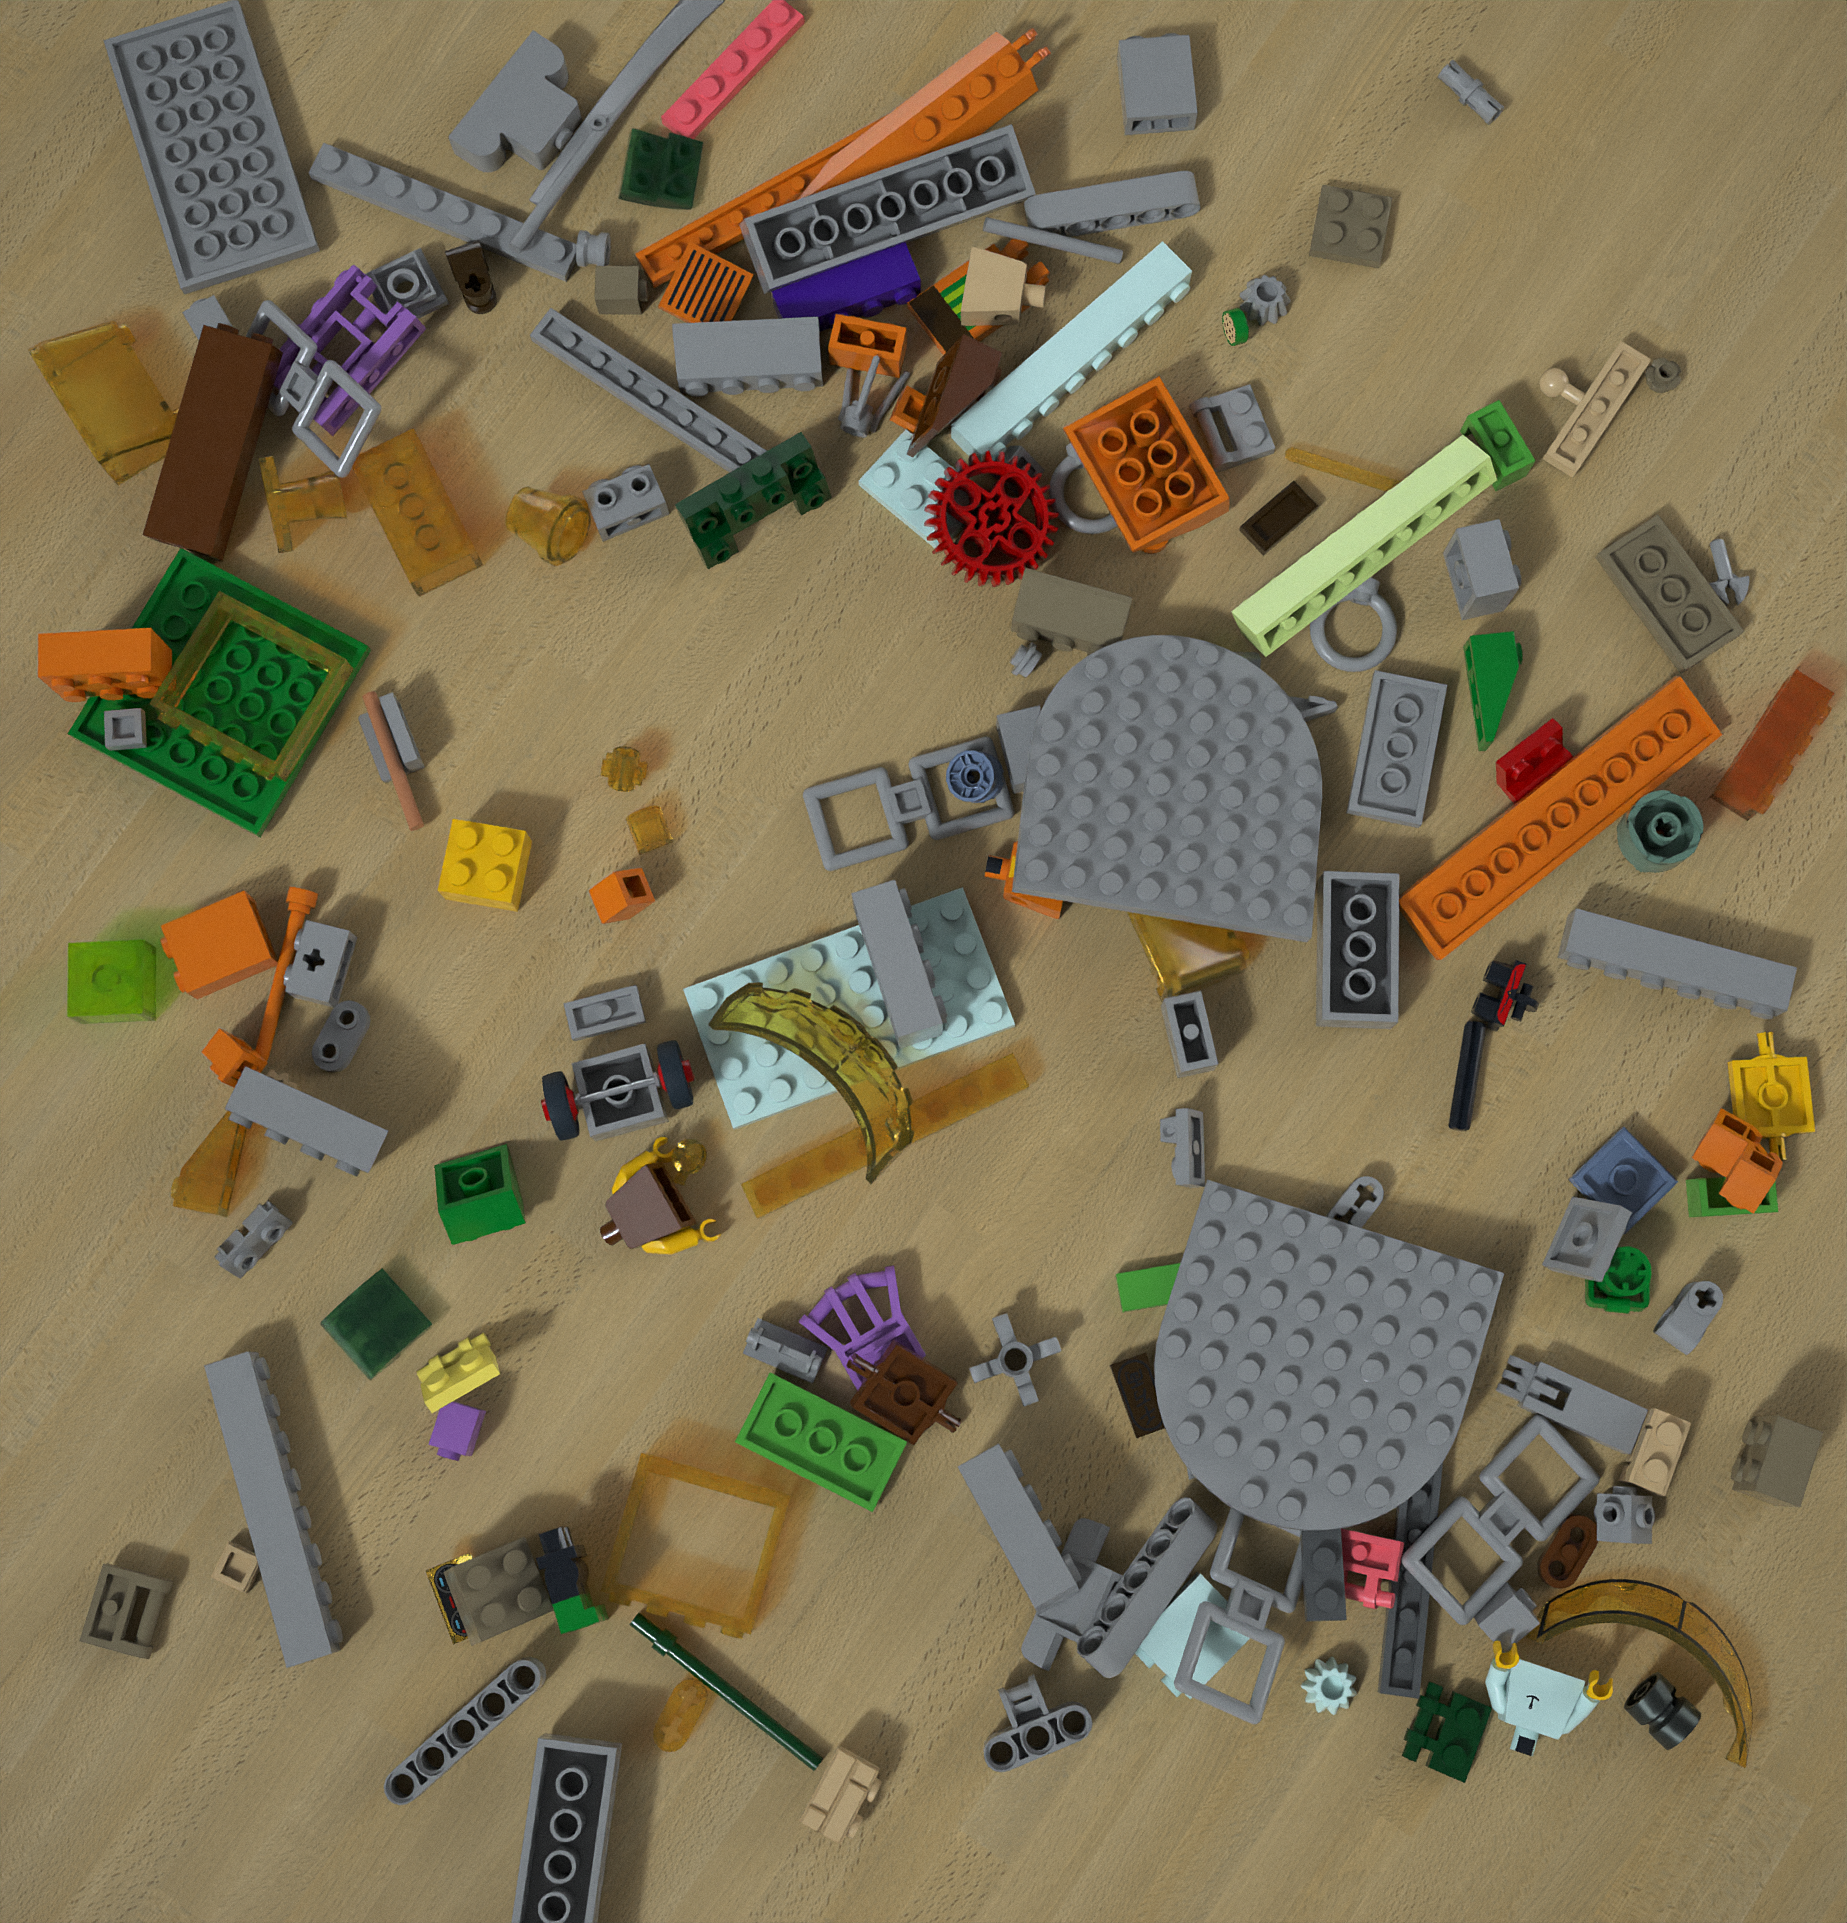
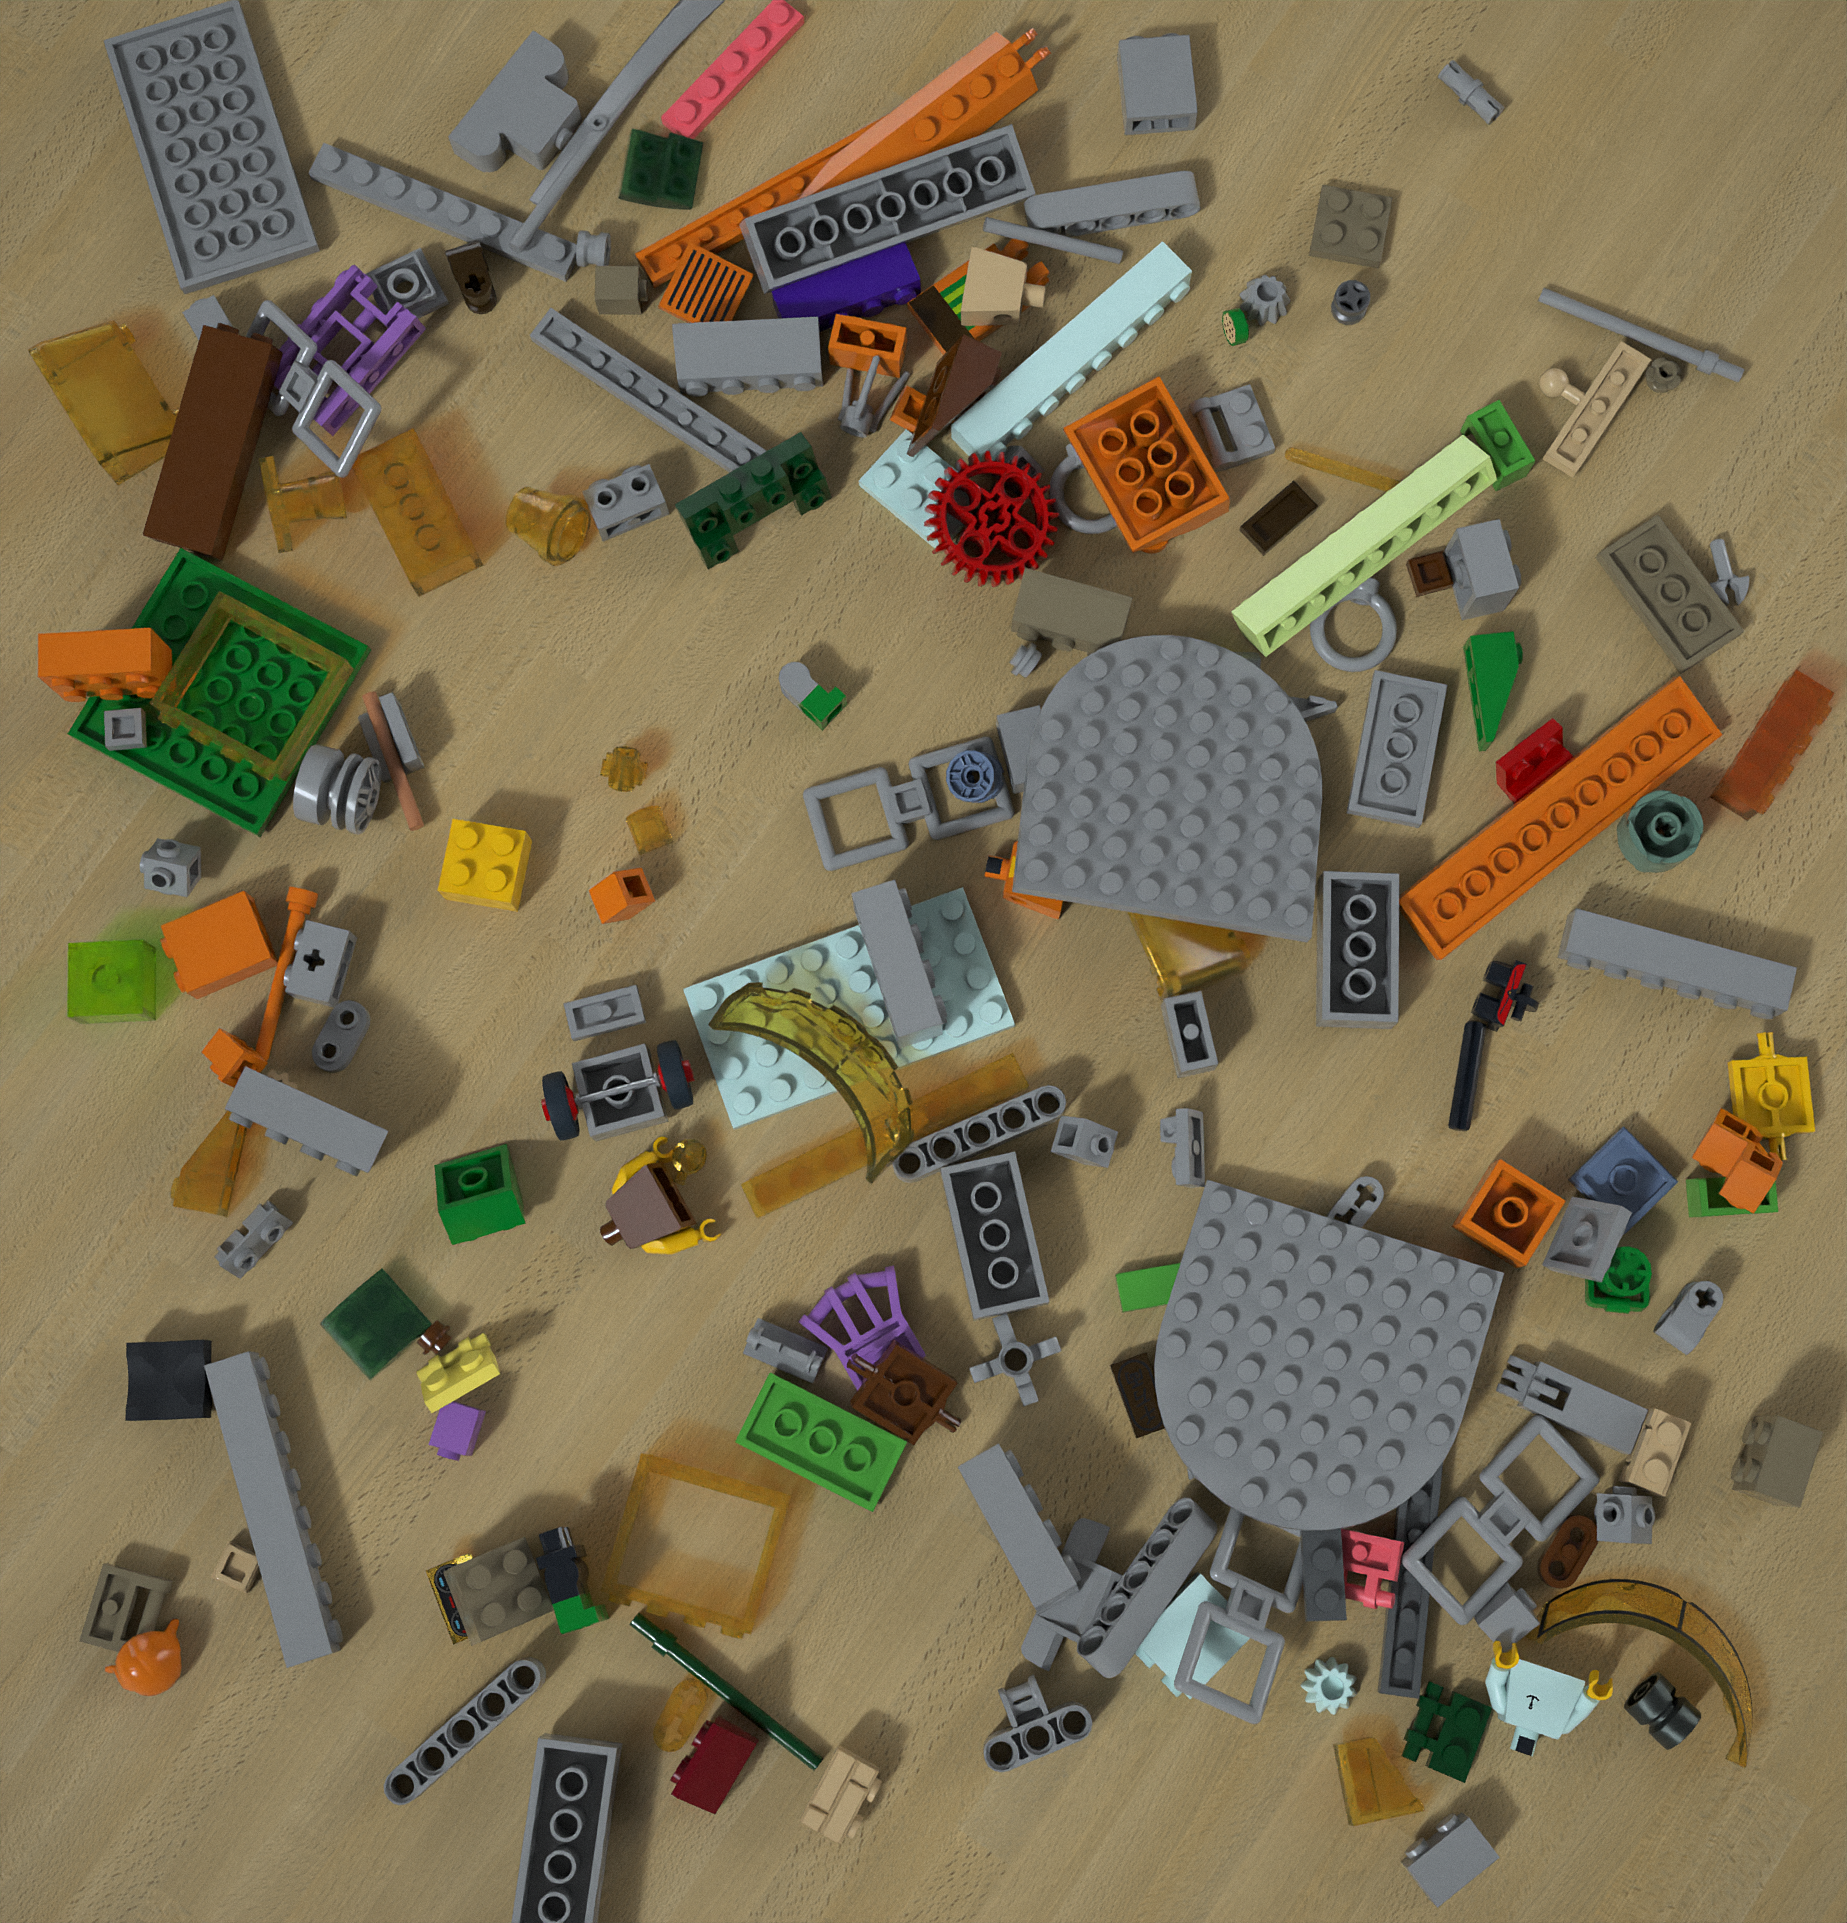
(149, 1662): none -> orange hair
(168, 1380): none -> black brick
(171, 867): none -> light grey brick
(337, 789): none -> light grey wheel
(434, 1338): none -> reddish brown plate
(715, 1765): none -> dark red slope
(810, 696): none -> leg
(993, 1121): none -> light grey beam
(994, 1236): none -> light grey brick
(1084, 1141): none -> light grey brick
(1354, 294): none -> flat silver wheel
(1371, 1784): none -> clear yellow wing
(1429, 573): none -> reddish brown tile
(1449, 1858): none -> light grey brick
(1508, 1213): none -> orange brick
(1705, 361): none -> light grey bar

